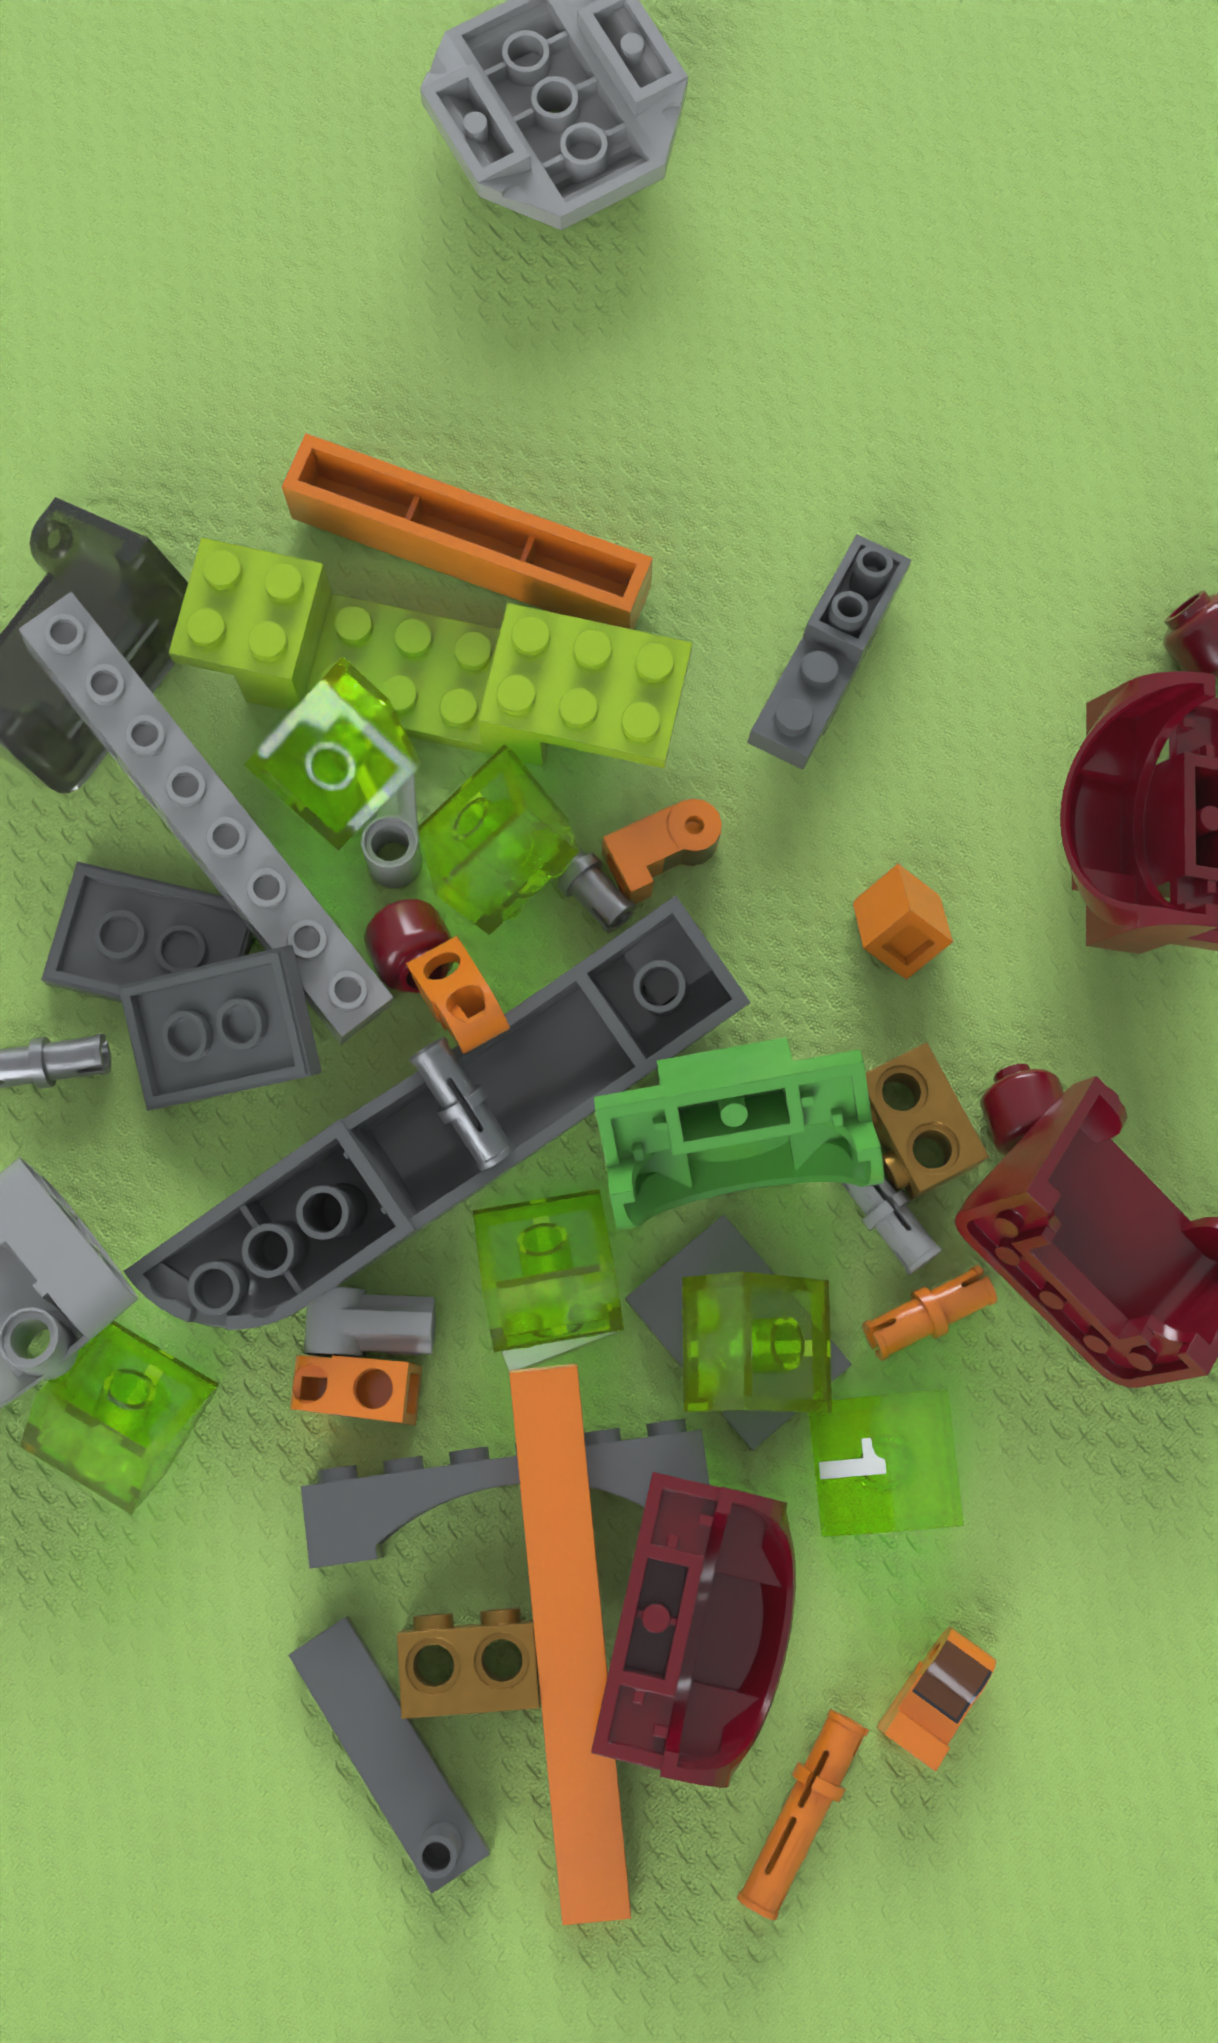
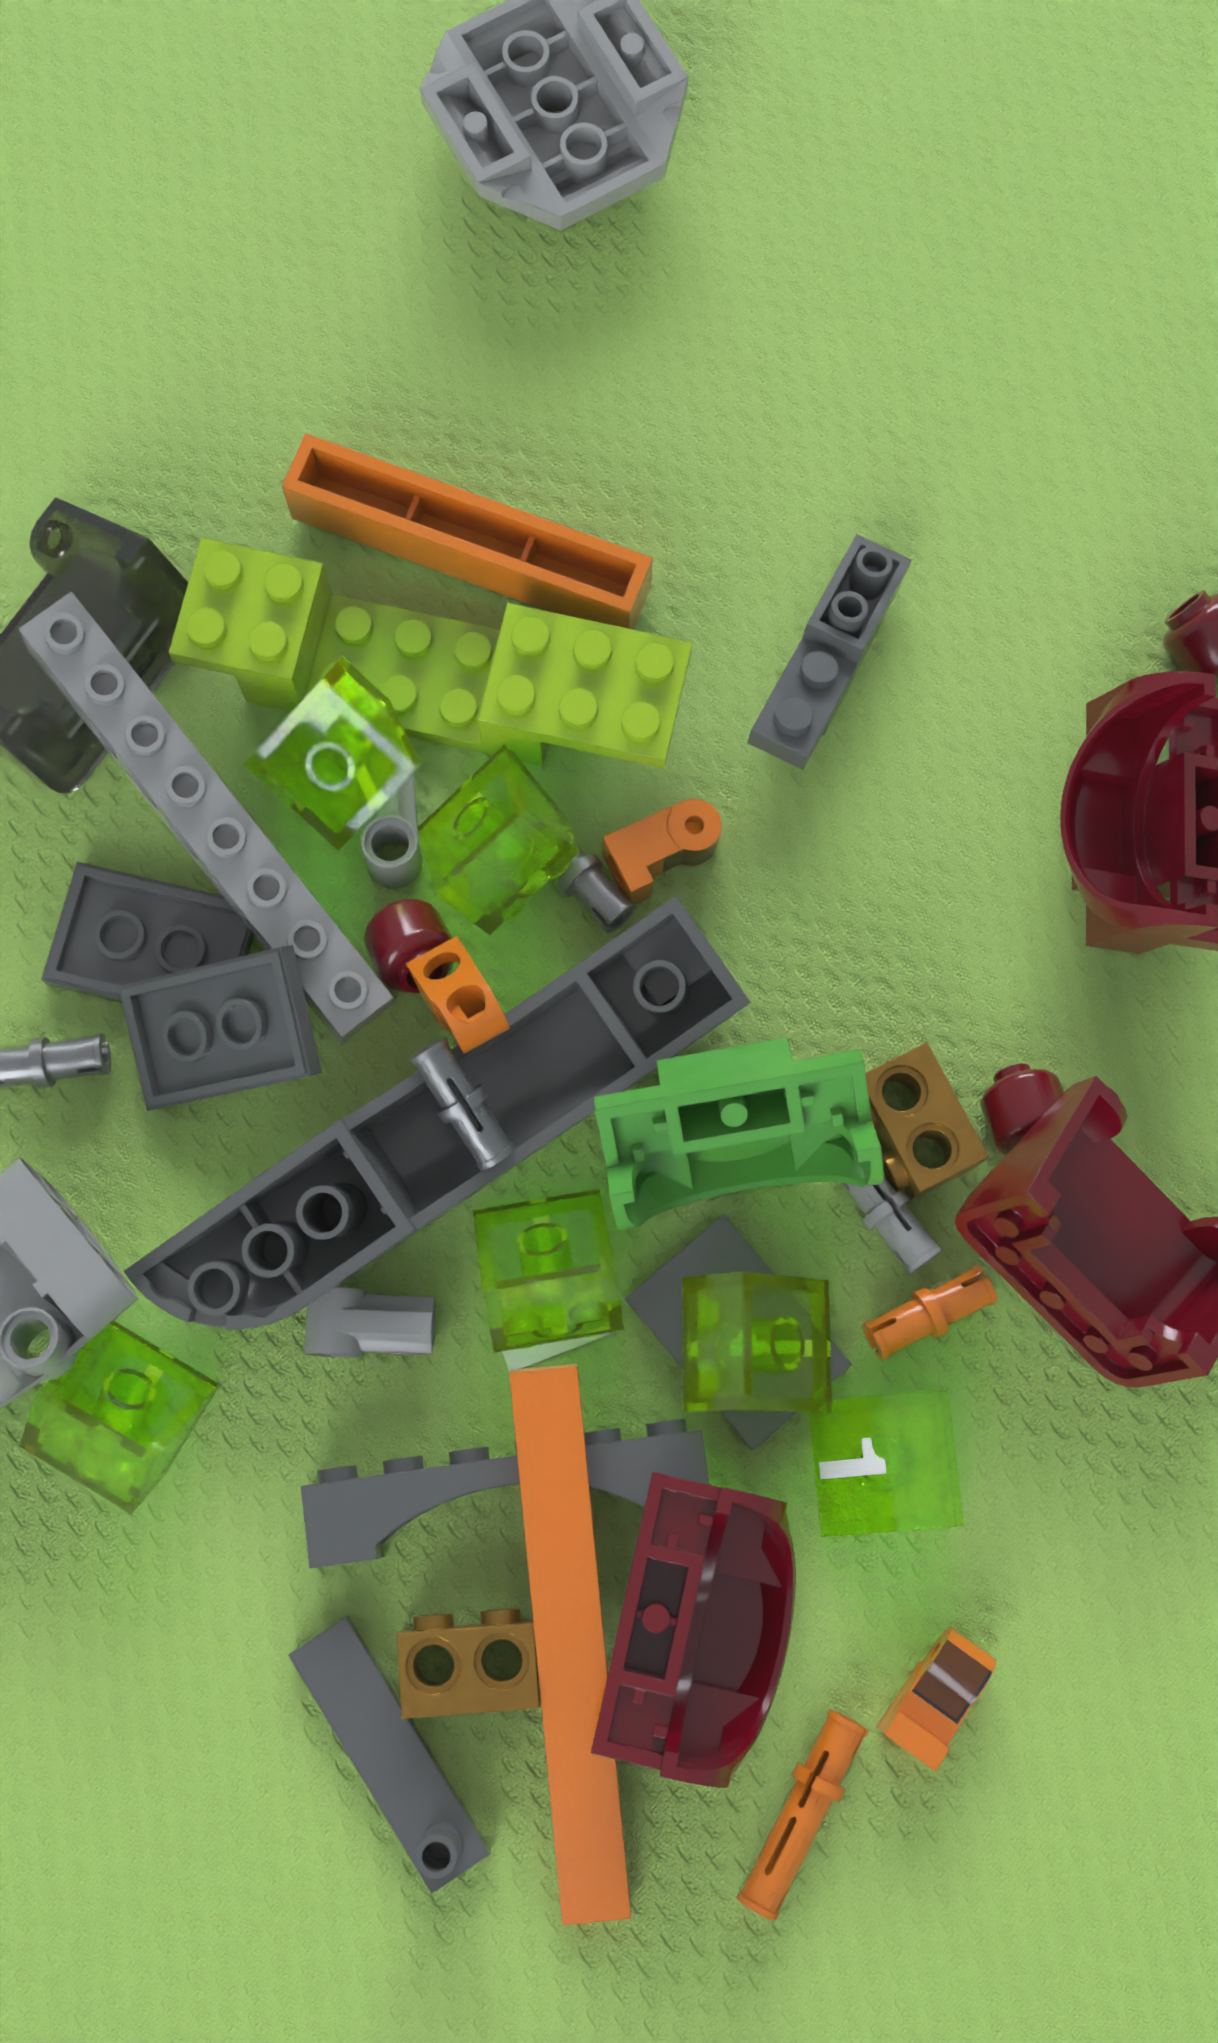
(357, 1388): orange leg -> none
(902, 921): orange panel -> none

